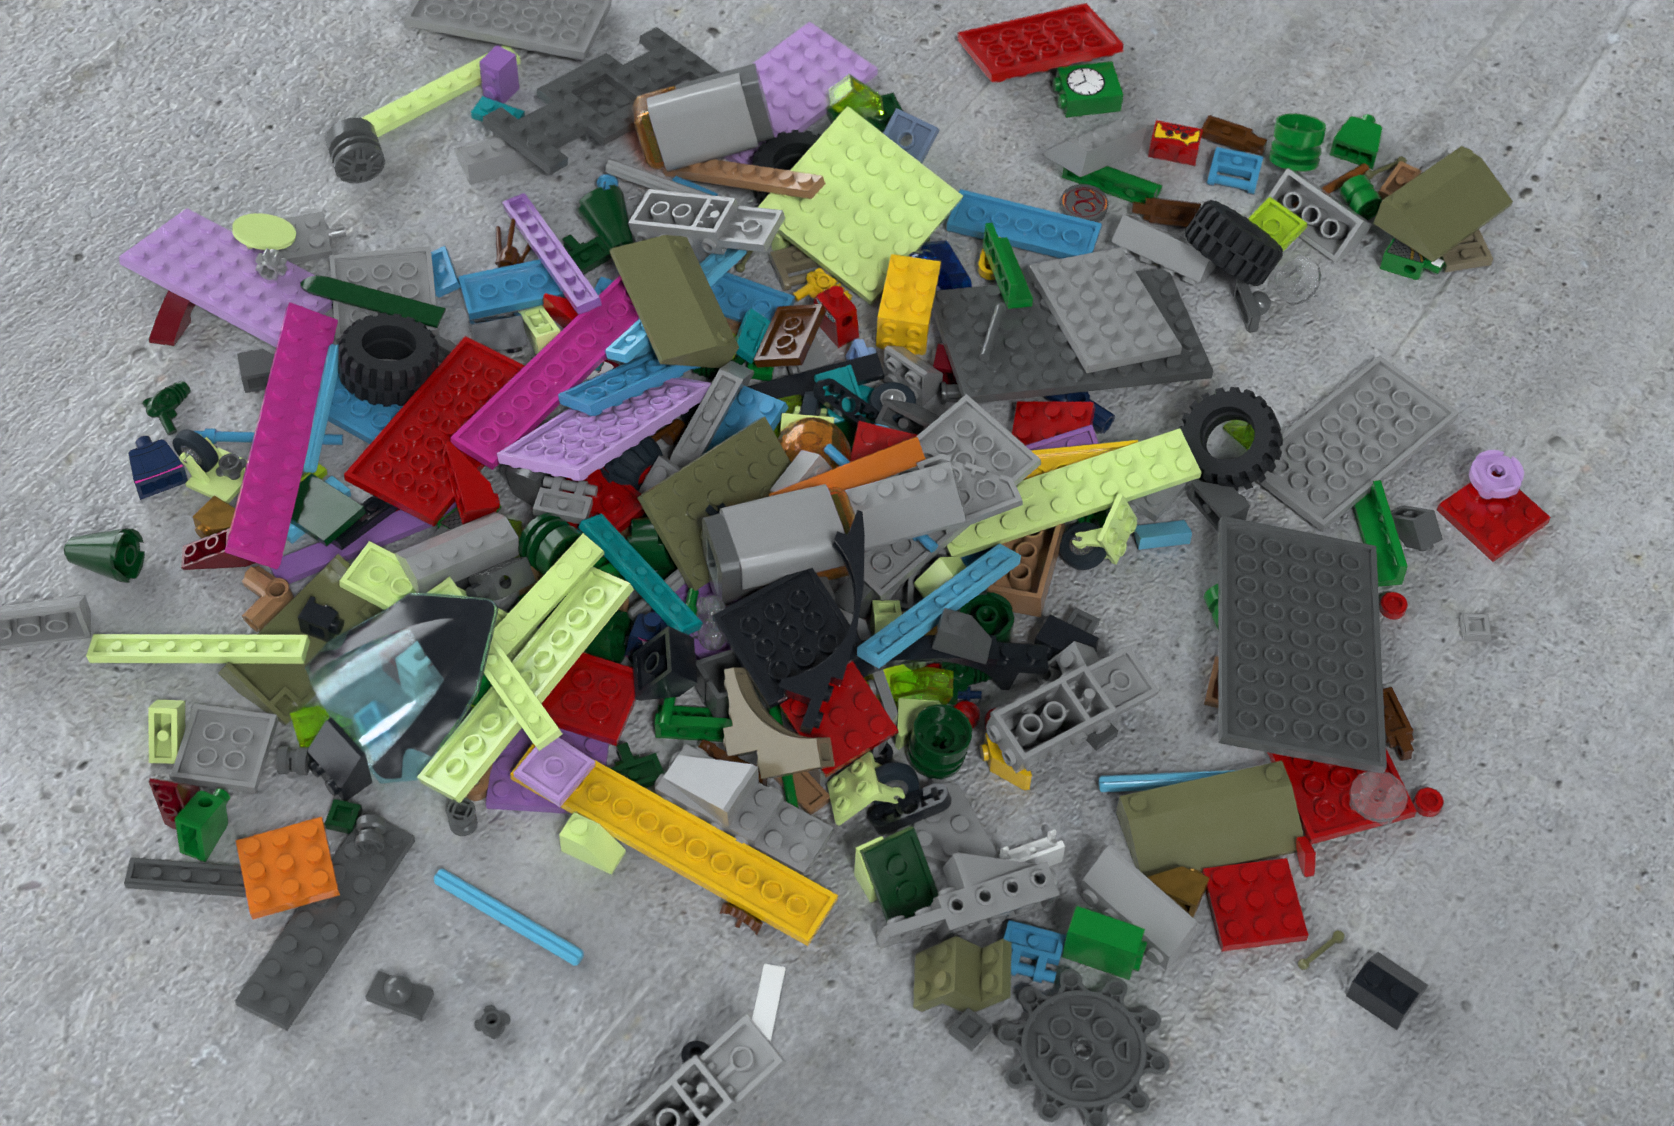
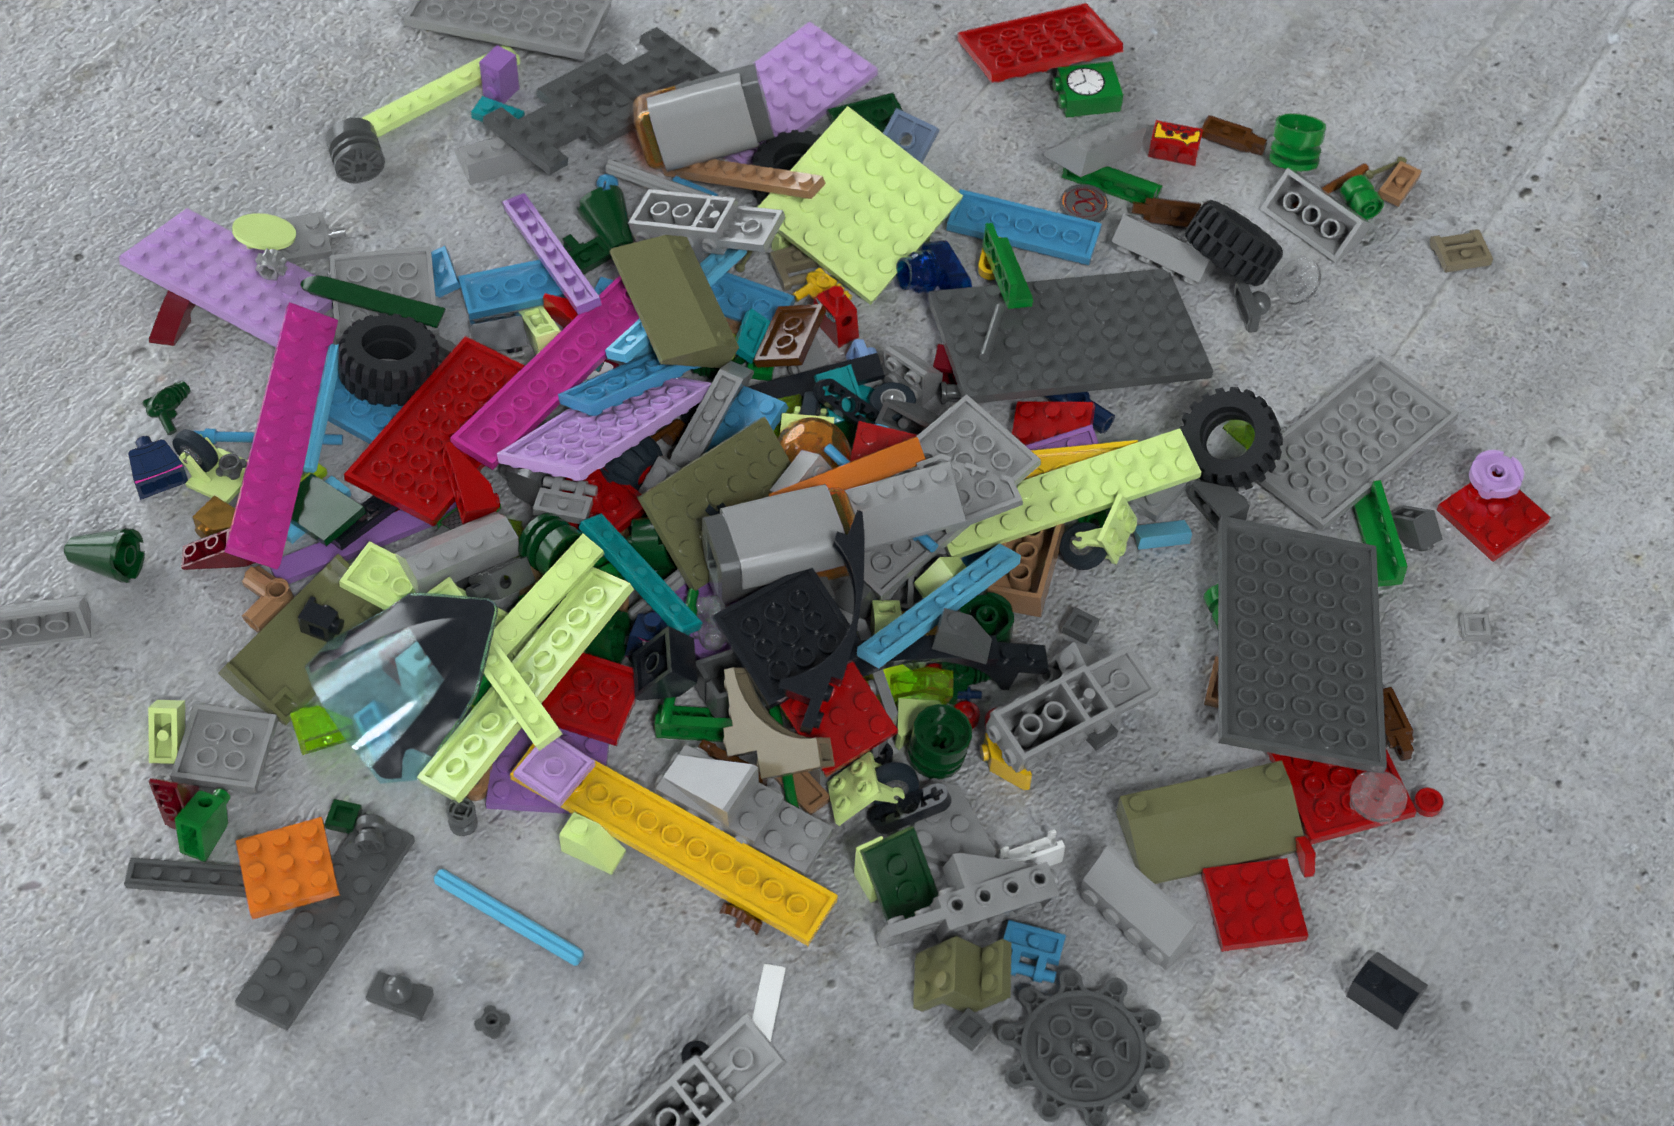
(198, 648): yellowish green plate -> none
(255, 369): dark grey slope -> none
(292, 760): dark grey wheel -> none
(338, 761): black slope -> none
(509, 255): reddish brown plant -> none
(639, 770): dark green hinge -> none
(856, 96): clear neon green slope -> none
(907, 303): yellow bracket -> none
(1059, 634): black slope -> none
(1104, 310): light grey plate -> none
(1104, 943): green brick -> none
(1144, 782): medium azure axle -> none
(1183, 887): pearl gold slope -> none
(1236, 164): dark azure plate -> none
(1278, 222): lime tile -> none
(1337, 937): olive hinge -> none
(1358, 141): green torso -> none
(1393, 605): red tile -> none
(1407, 262): green torso -> none
(1443, 204): olive slope -> none

